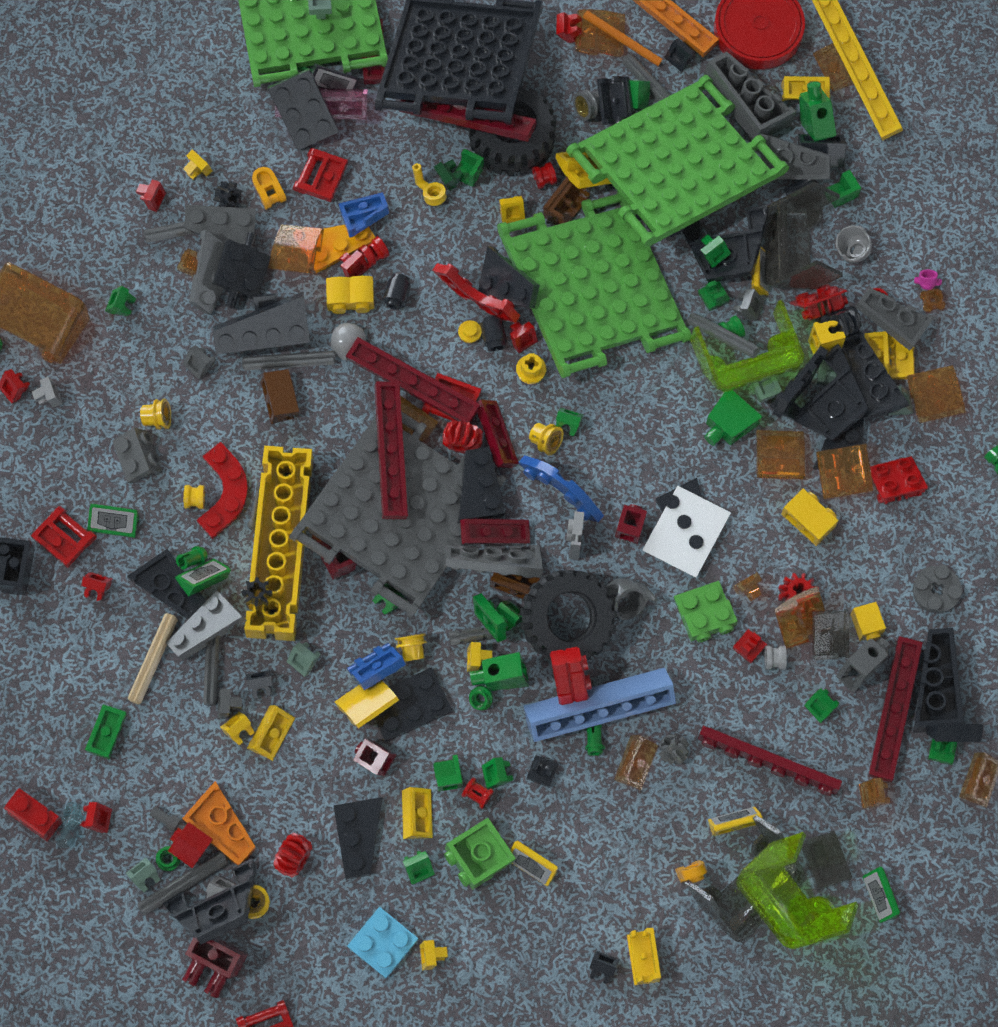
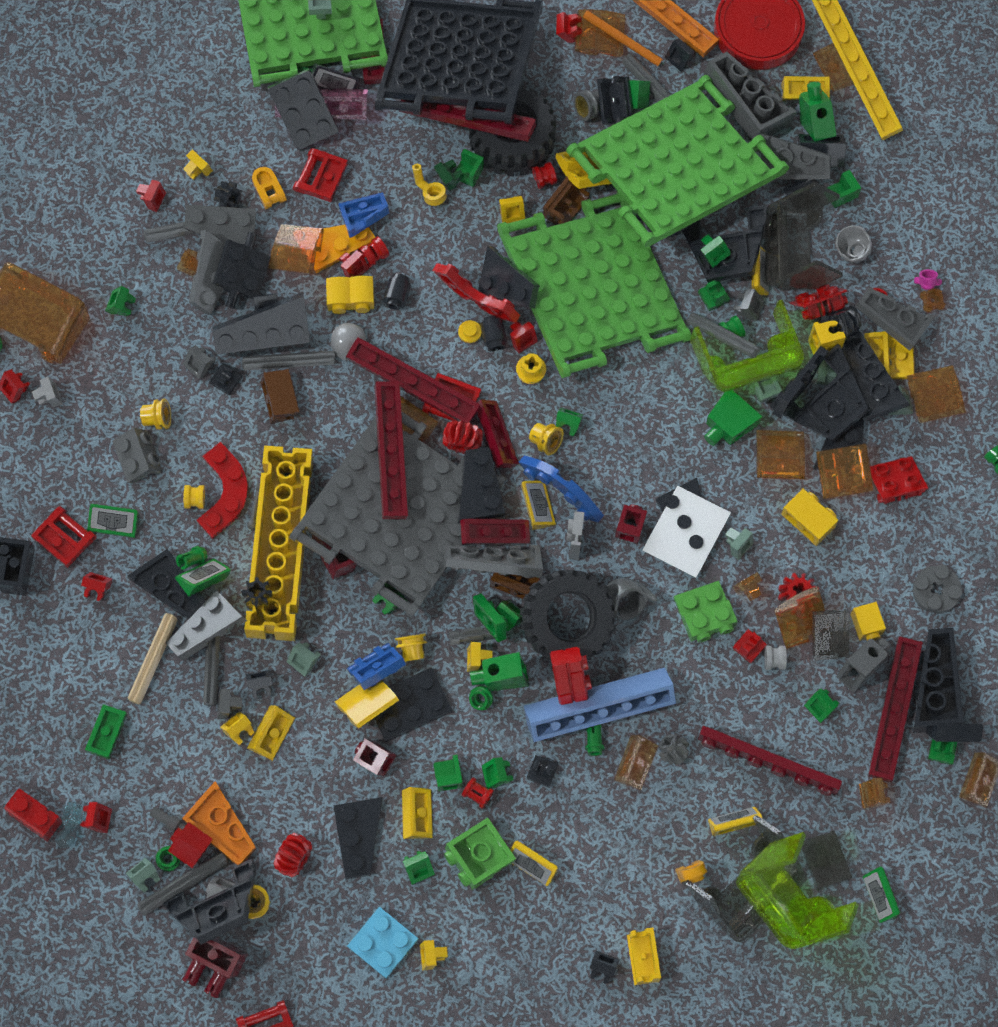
(225, 379): none -> black tile
(538, 504): none -> slope
(739, 542): none -> sand green tile

